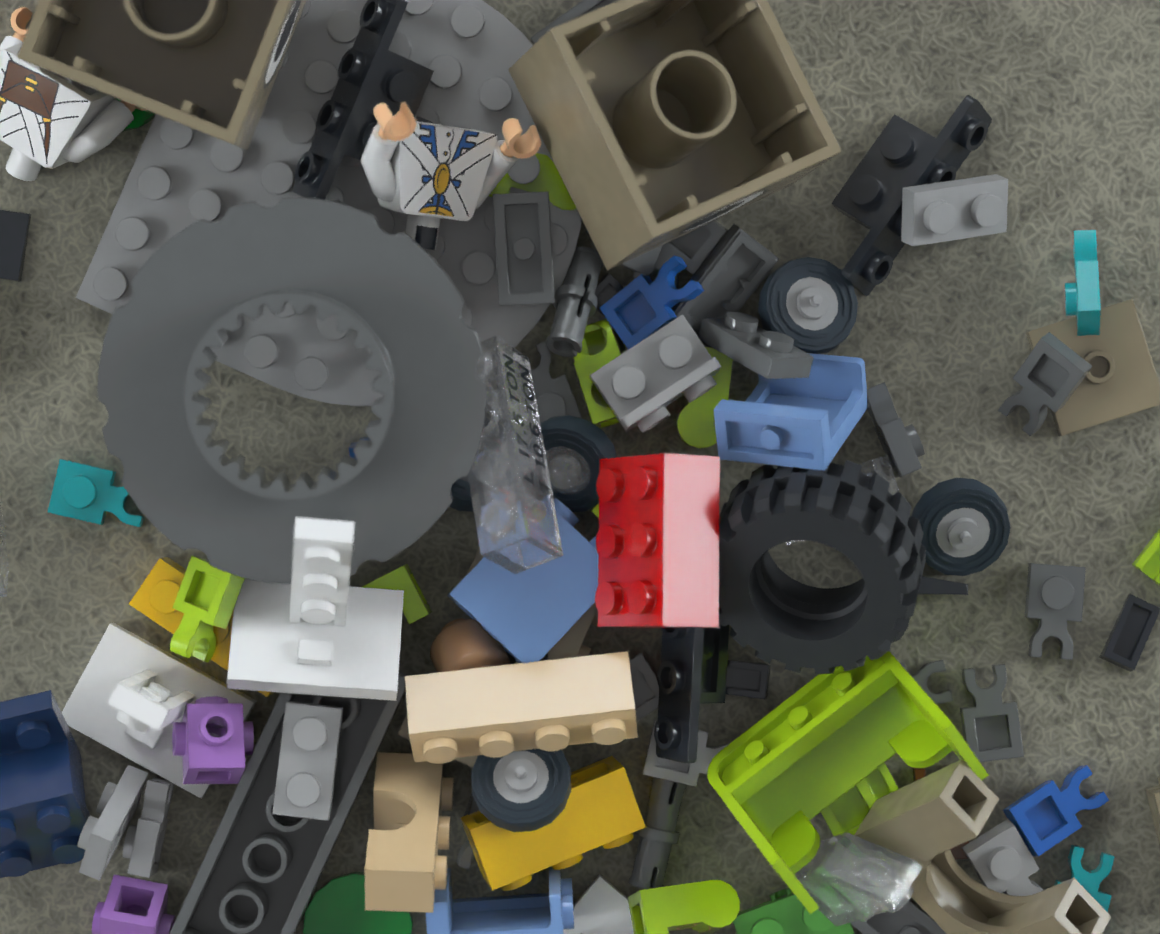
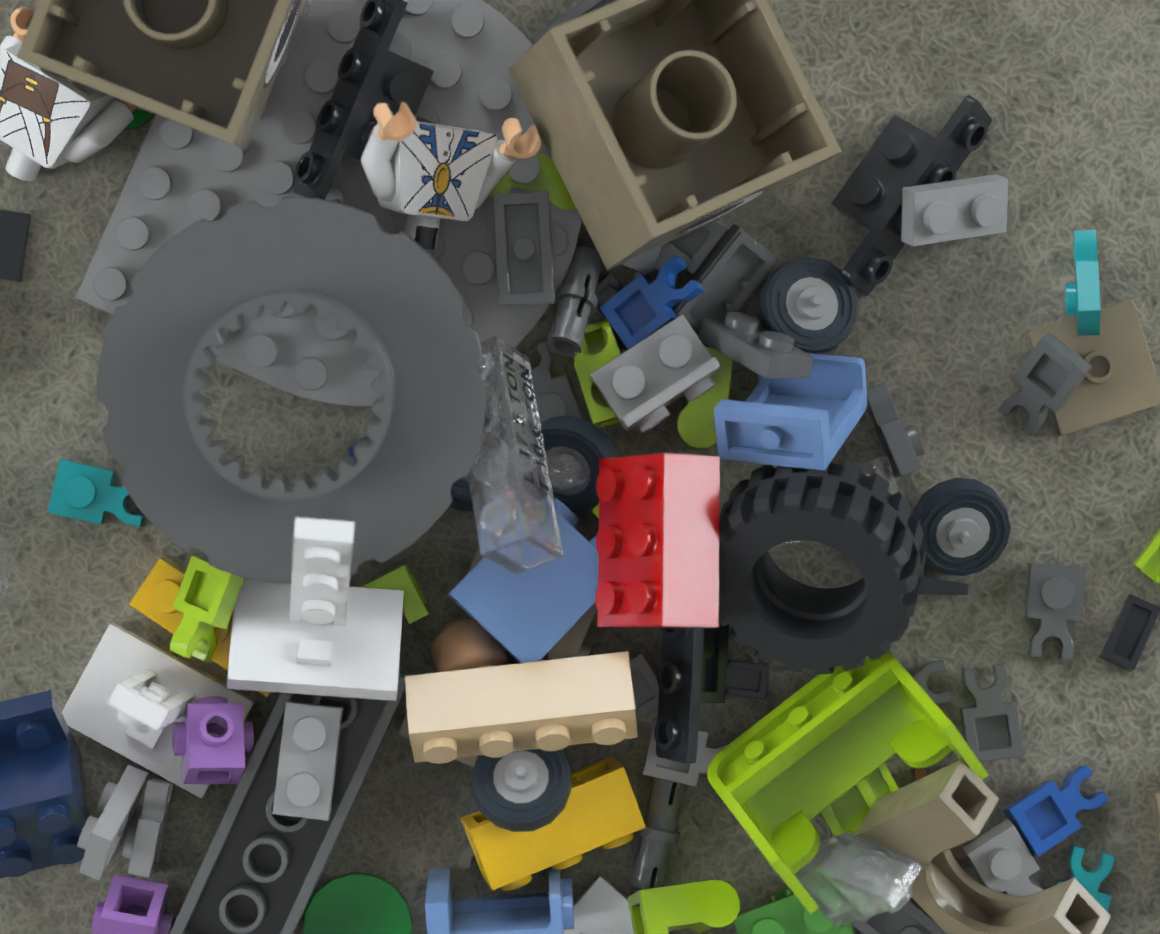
(407, 834): tan arch -> none

